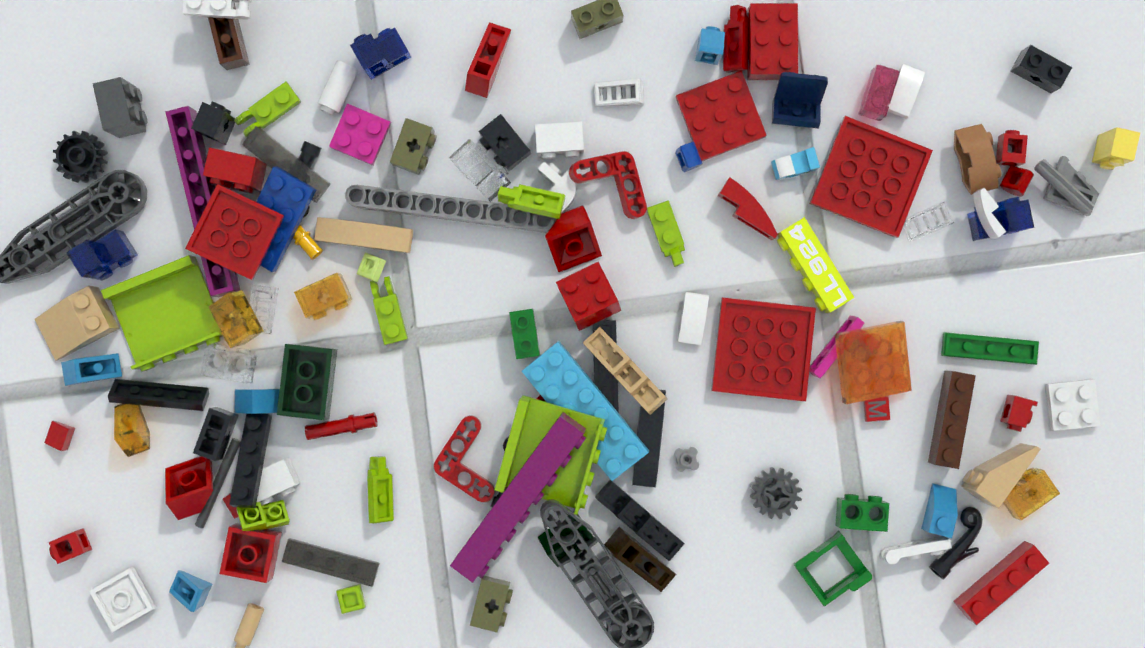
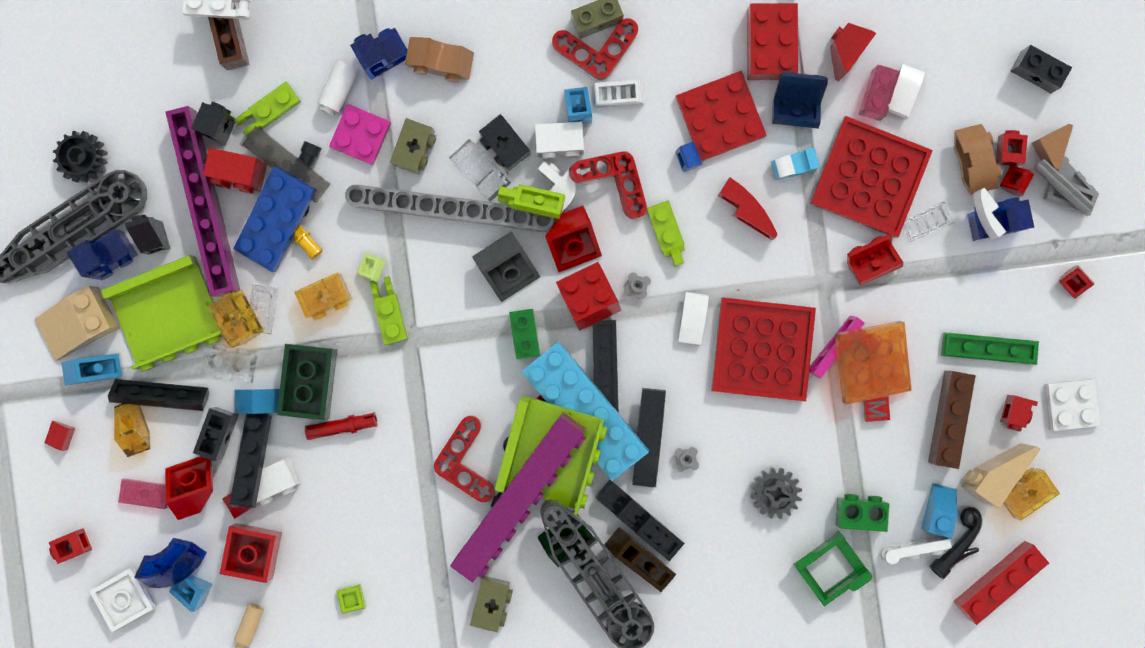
(120, 107): dark grey brick -> none
(142, 493): none -> clear pink plate
(148, 234): none -> black slope
(170, 564): none -> clear blue brick
(218, 482): dark grey bar -> none
(234, 232): red plate -> none
(264, 516): lime slope -> none
(330, 562): clear smoke tile -> none
(363, 235): tan slope -> none
(379, 491): lime hinge -> none
(439, 59): none -> medium nougat brick
(487, 60): red slope -> none
(506, 266): none -> dark grey slope
(578, 105): none -> dark azure slope
(603, 55): none -> red beam
(625, 370): tan slope -> none
(633, 280): none -> light grey plate
(710, 45): dark azure slope -> none
(736, 40): red hinge -> none
(815, 266): neon yellow brick -> none
(847, 47): none -> red slope
(874, 260): none -> red bracket
(1053, 146): none -> medium nougat slope
(1076, 281): none -> red brick
(1115, 148): light yellow piece -> none

